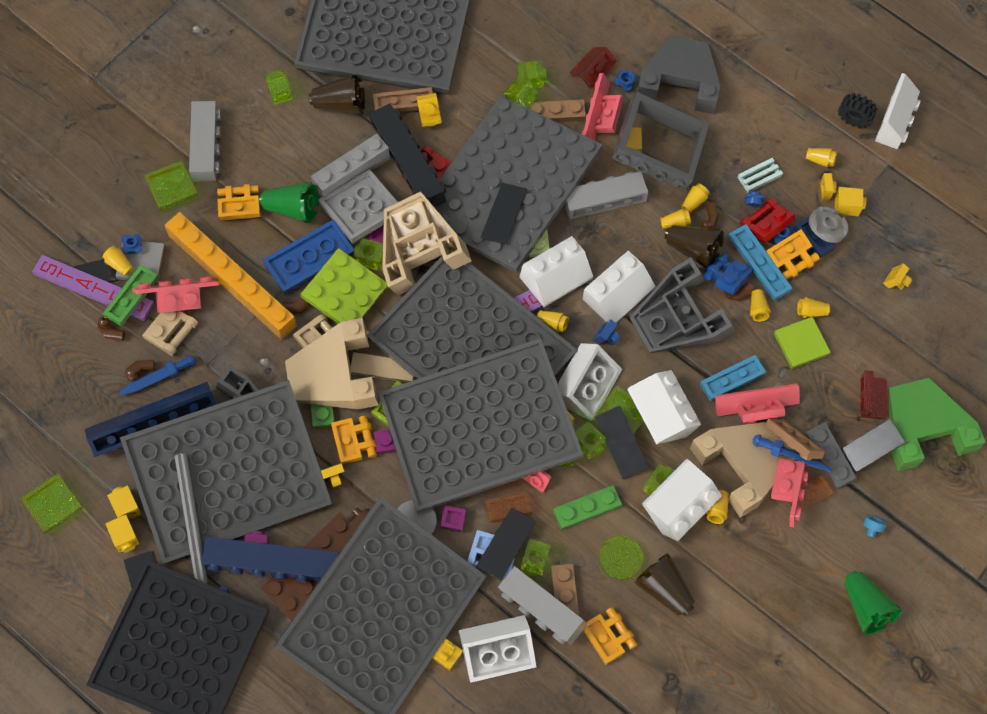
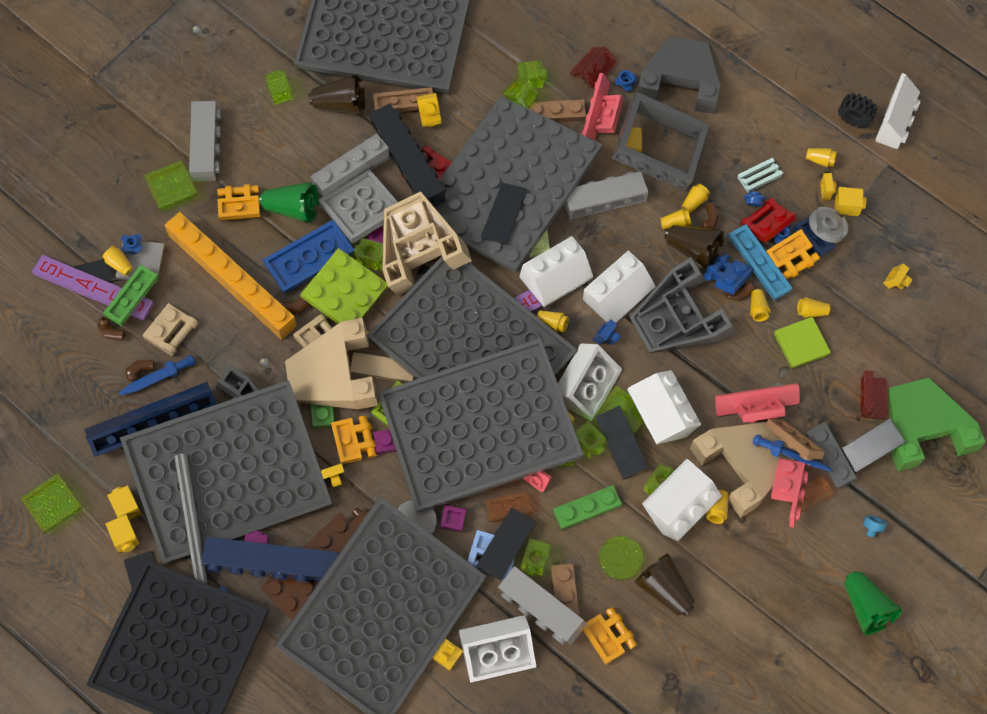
(178, 295): coral bracket -> none
(733, 377): dark azure plate -> none

